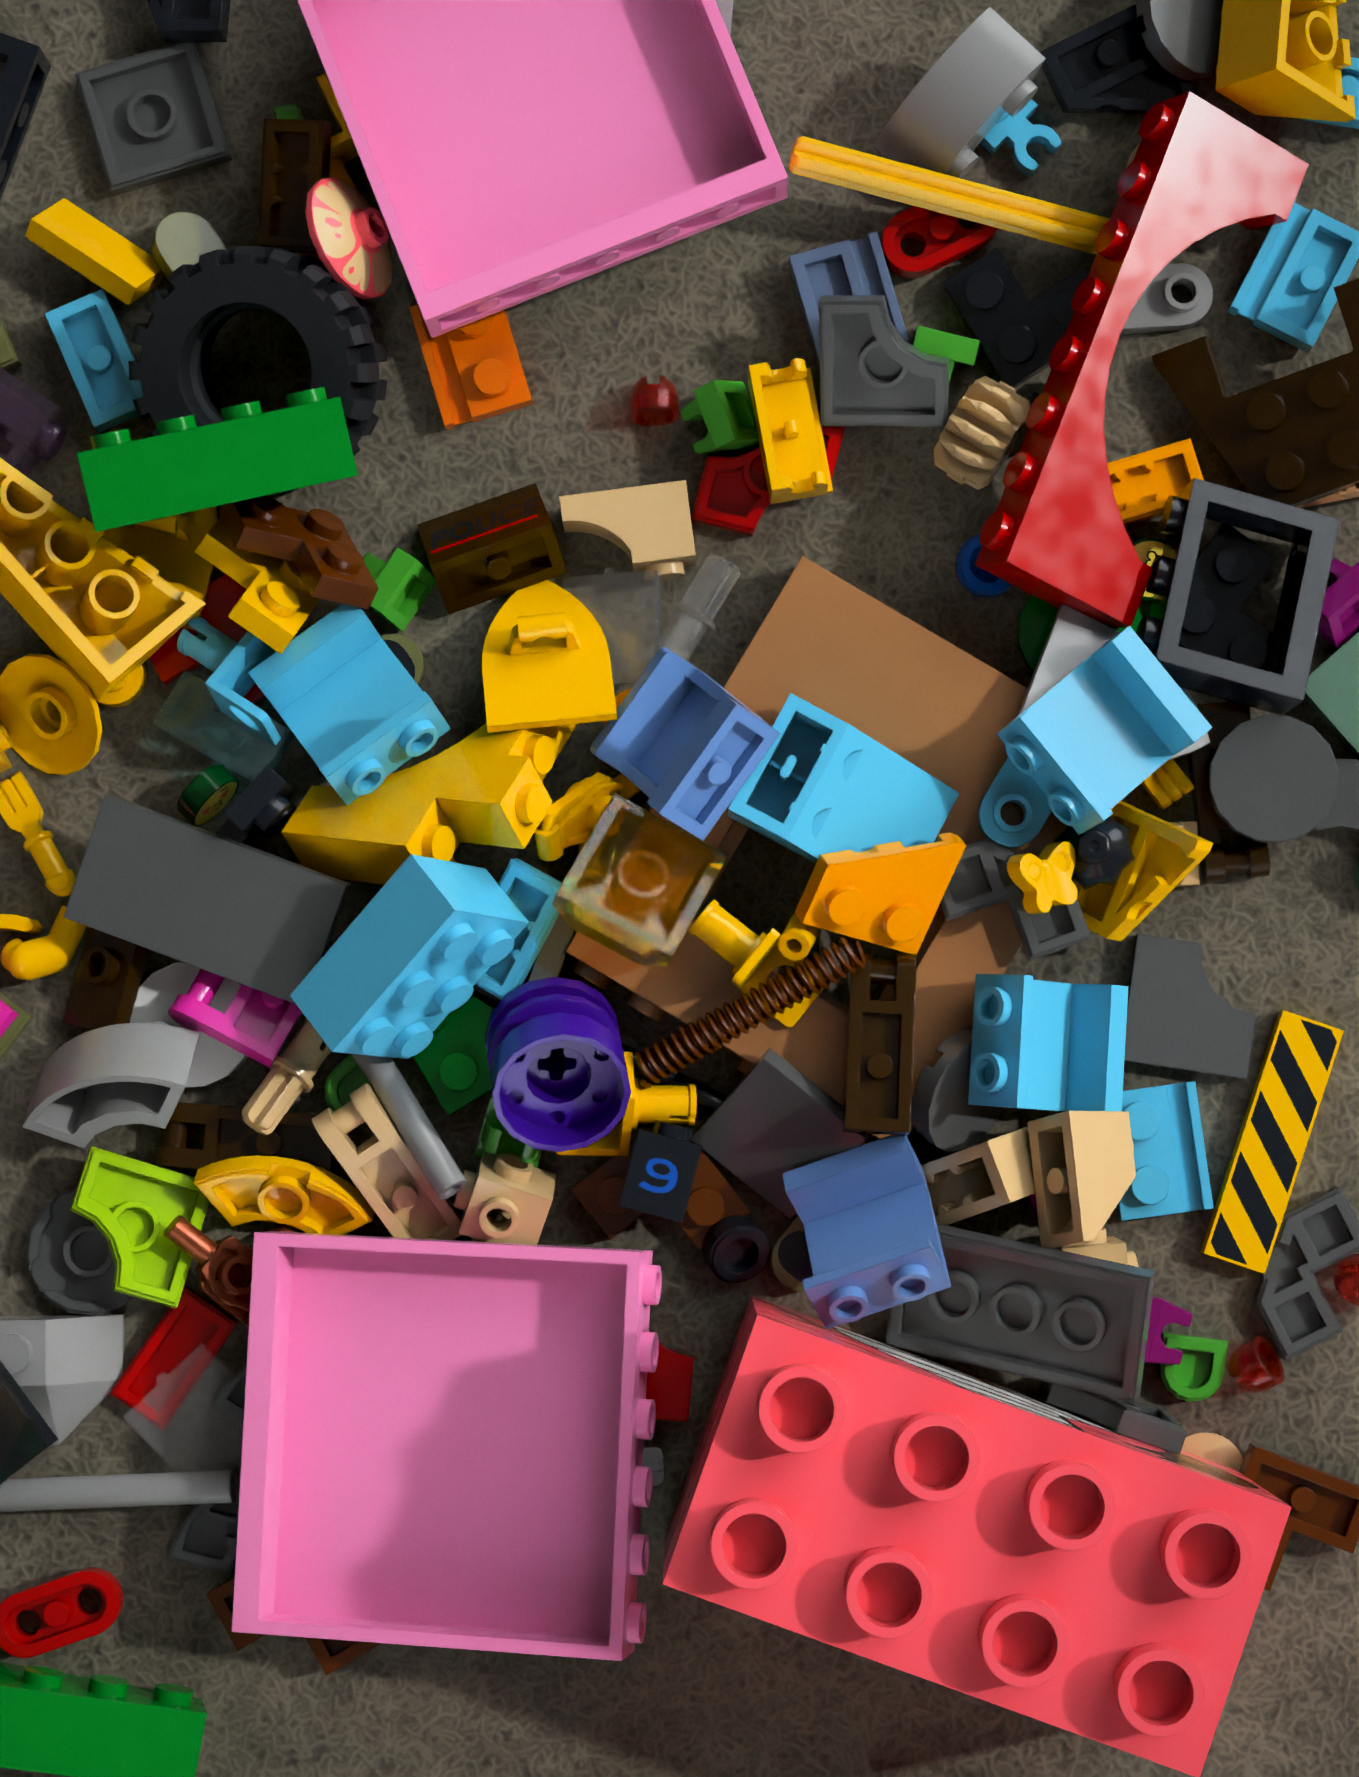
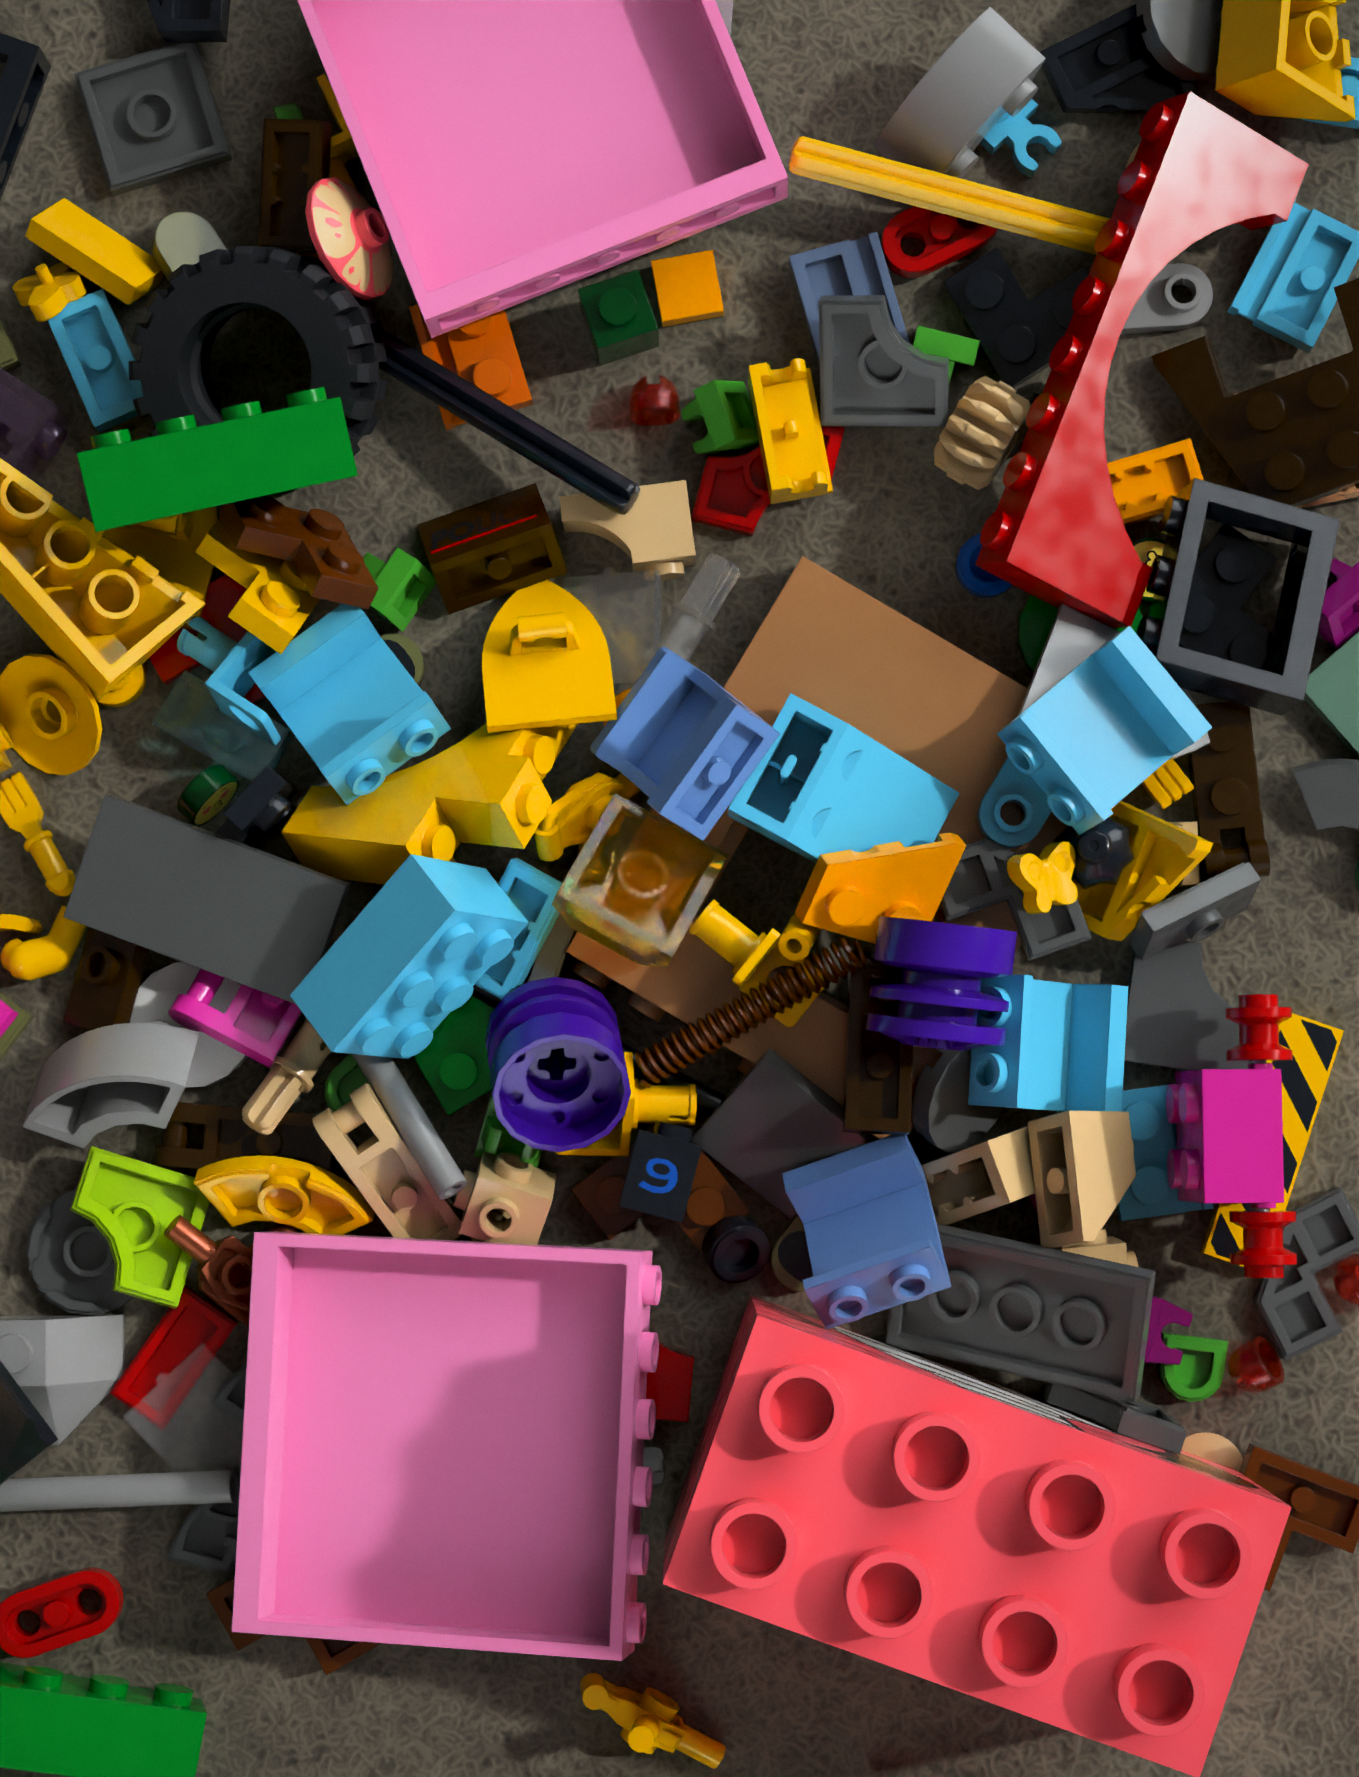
(49, 290): none -> yellow piece
(507, 425): none -> black axle
(618, 317): none -> dark green brick
(649, 1720): none -> yellow piece
(687, 288): none -> light orange tile
(941, 982): none -> dark purple wheel
(1195, 911): none -> dark grey plate
(1234, 1136): none -> dark pink brick
(1273, 779): dark grey tile -> none

